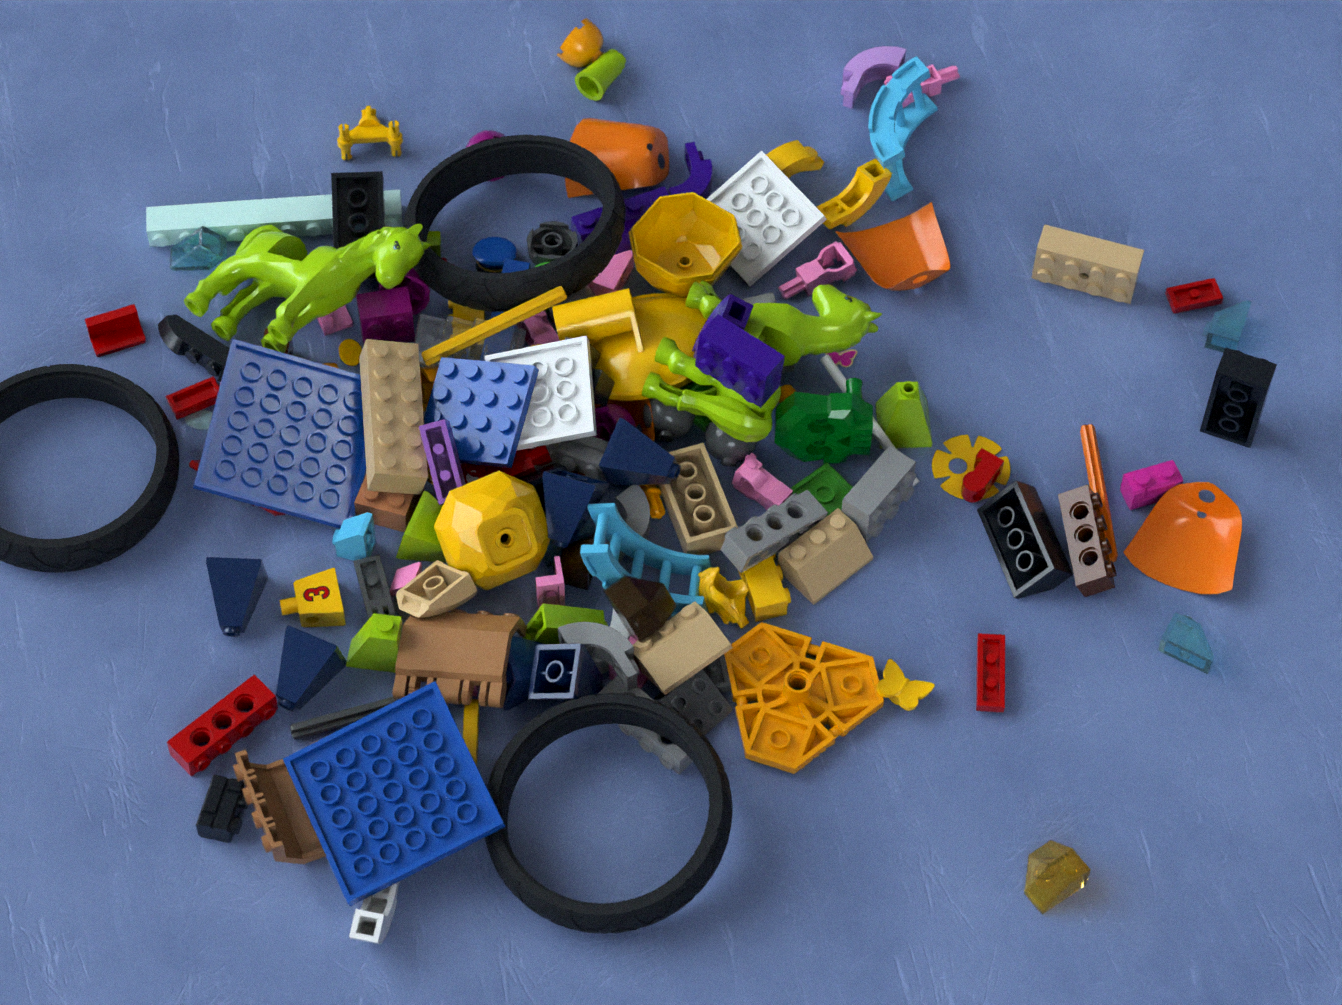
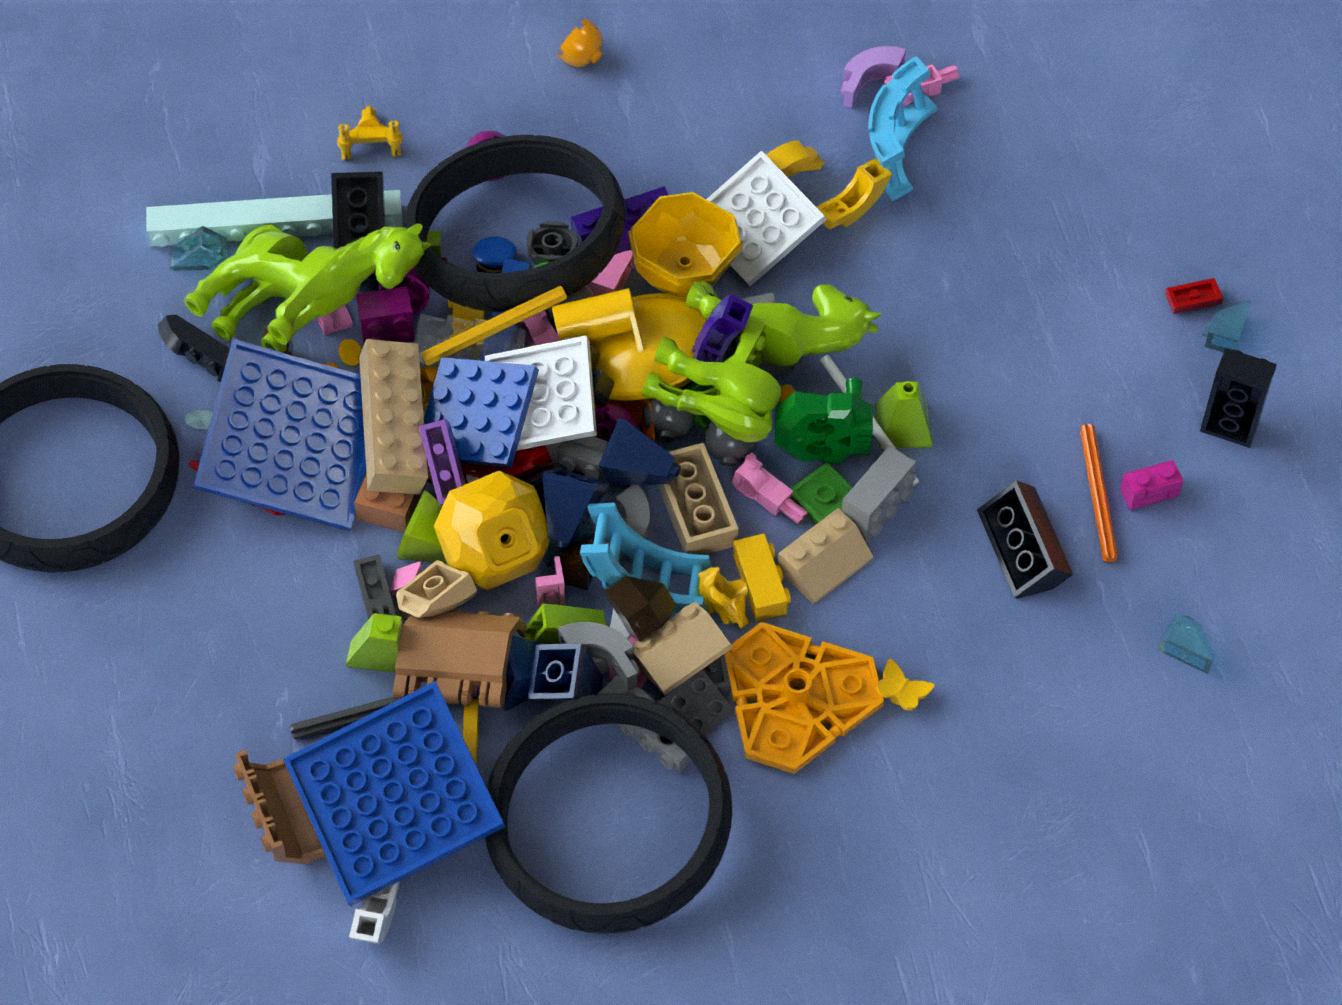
(115, 330): red panel -> none
(193, 398): red tile -> none
(222, 809): black brick -> none
(227, 711): red brick -> none
(235, 590): dark blue slope -> none
(305, 667): dark blue slope -> none
(316, 600): yellow torso -> none
(355, 537): medium azure slope -> none
(599, 75): lime plant -> none
(624, 151): orange piece -> none
(655, 503): light orange axle -> none
(700, 173): dark purple arch -> none
(739, 361): dark purple brick -> none
(772, 530): light grey brick -> none
(814, 273): bright pink piece -> none
(844, 358): dark pink sticker -> none
(902, 251): orange piece -> none
(961, 448): yellow piece -> none
(981, 479): red leg -> none
(990, 673): red plate -> none
(1053, 875): clear yellow slope -> none
(1074, 505): brick -> none
(1087, 264): tan brick -> none
(1188, 549): orange piece -> none

